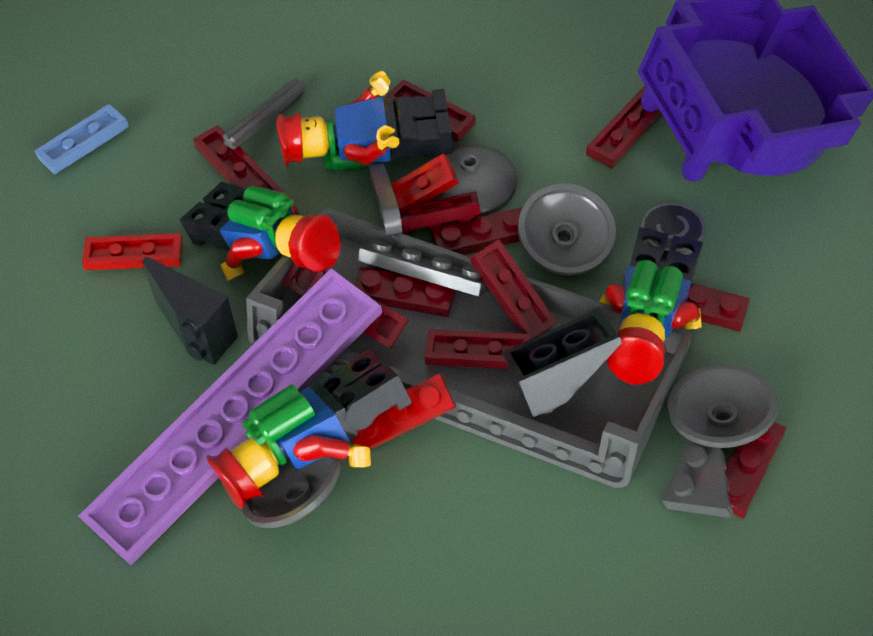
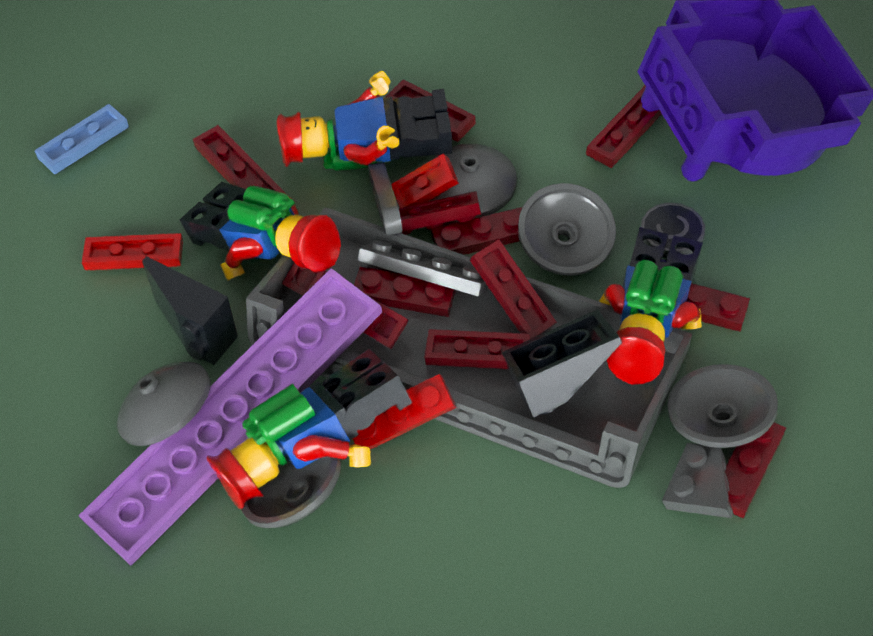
(163, 403): none -> dark grey dish
(263, 113): dark grey axle -> none

